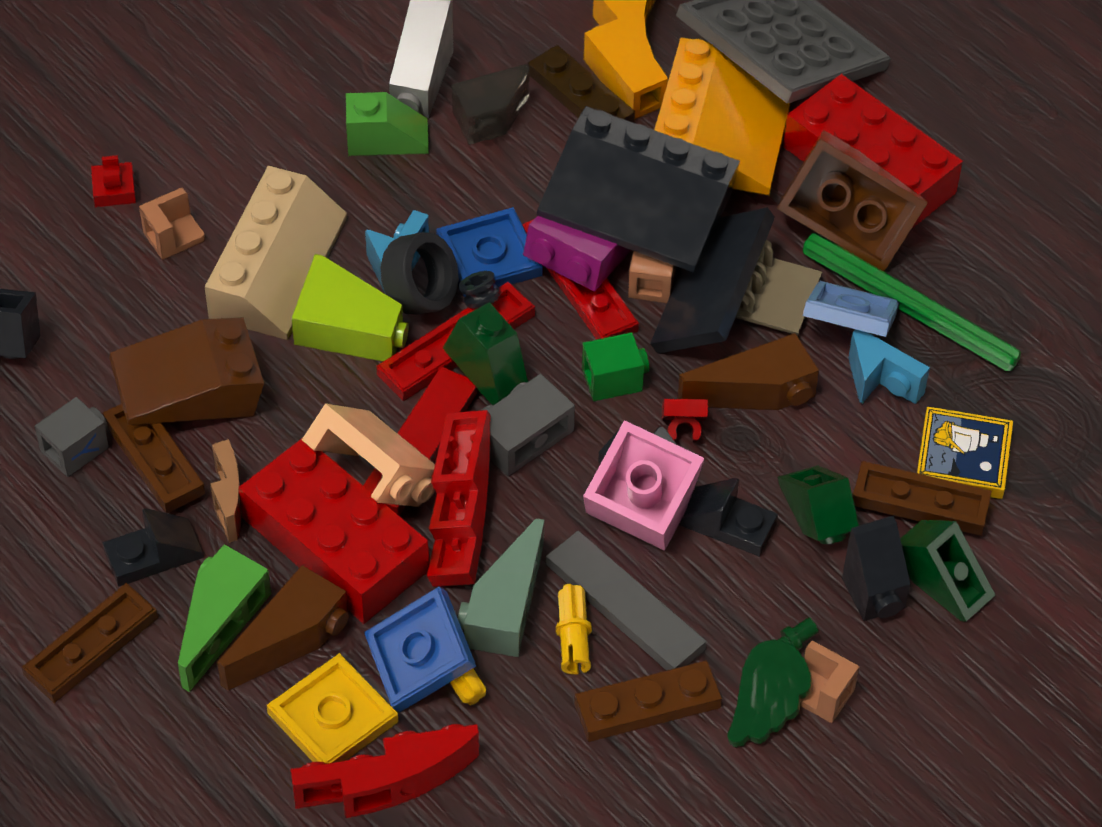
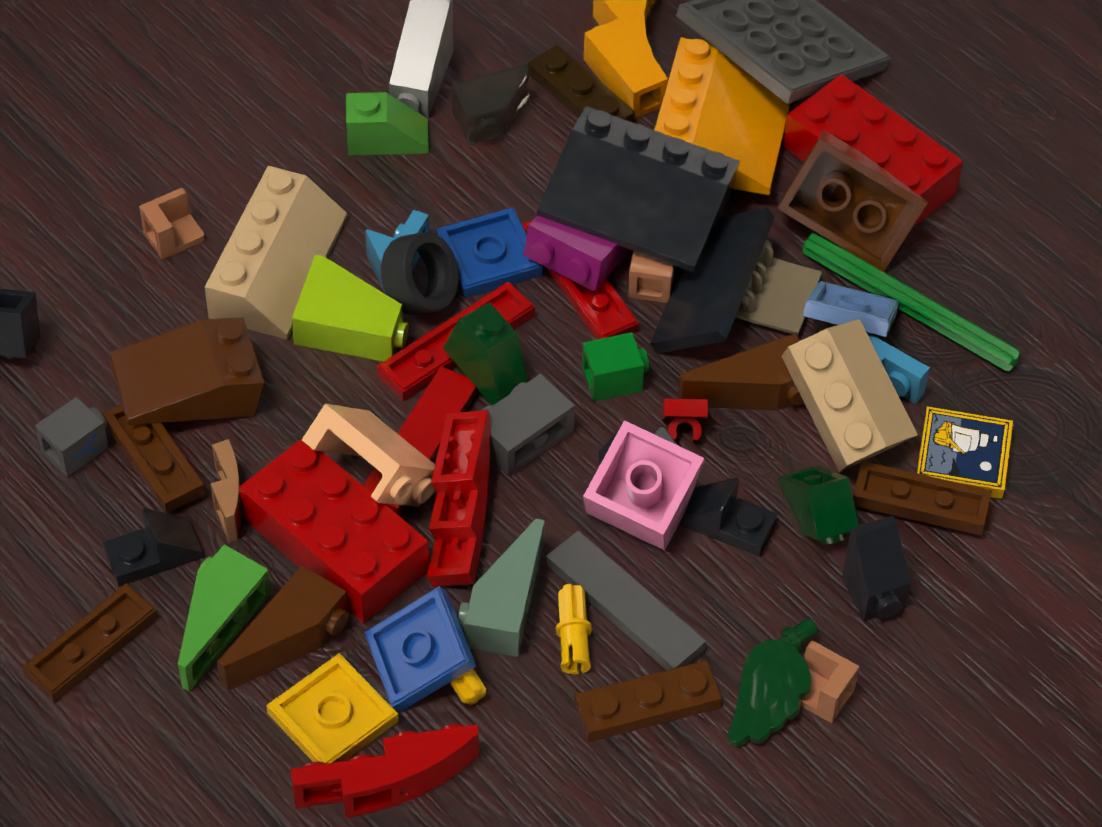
(113, 182): red tile -> none
(479, 289): black bush -> none
(848, 394): none -> tan slope
(945, 567): dark green slope -> none

